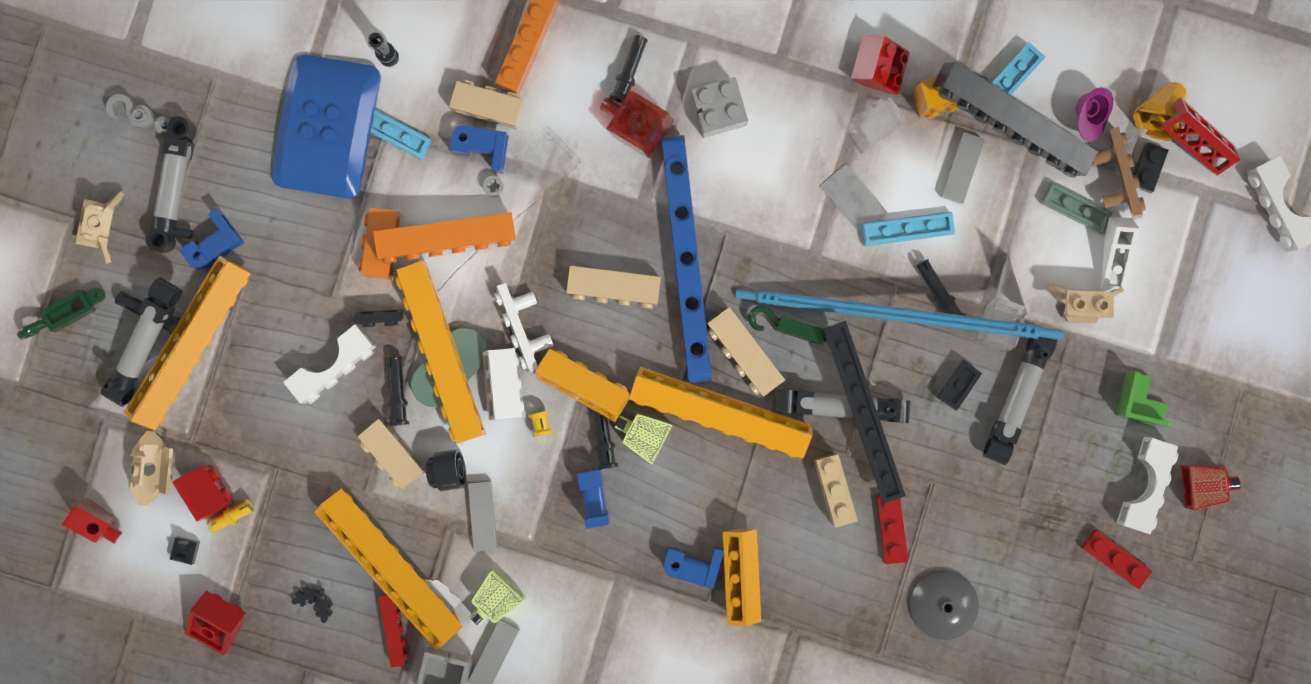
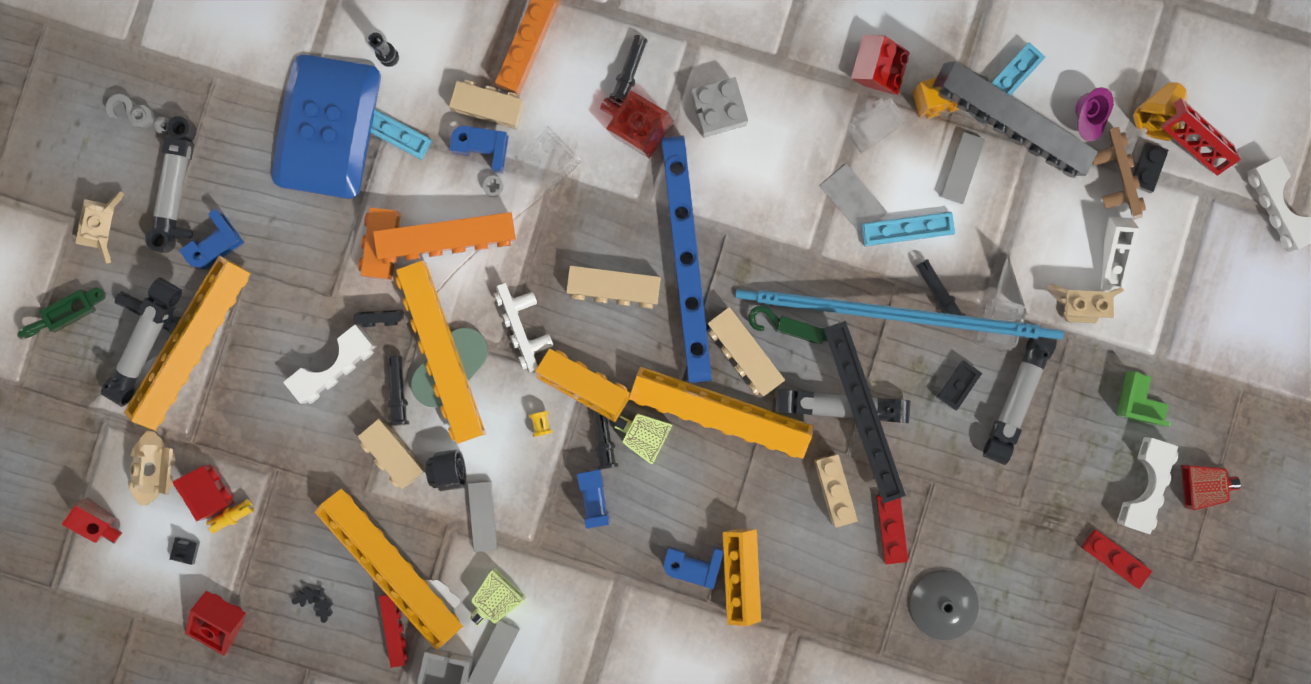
(502, 384): white brick -> none
(1076, 207): sand green tile -> none

